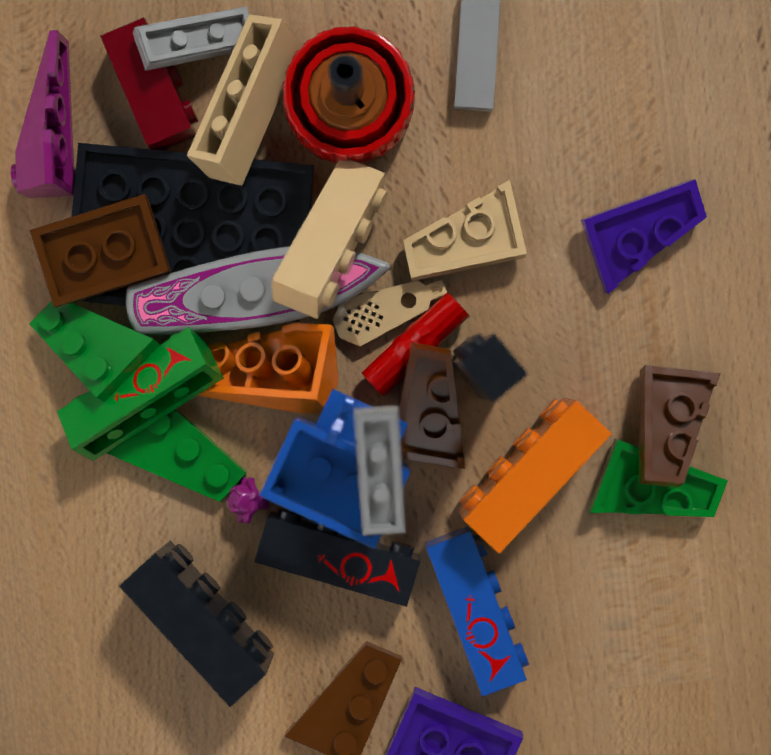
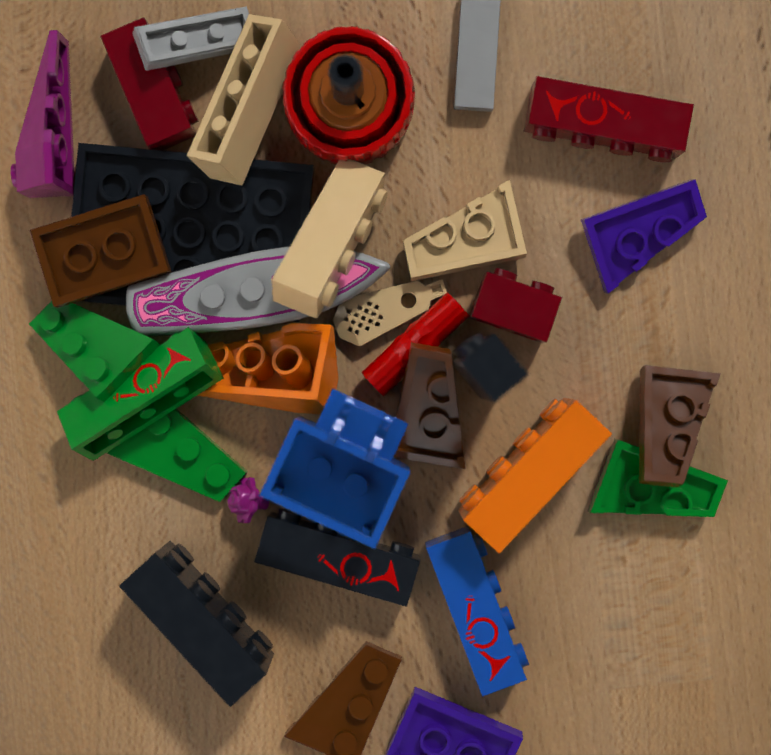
(379, 470): light grey tile -> none
(516, 306): none -> dark red brick
(608, 119): none -> dark red brick

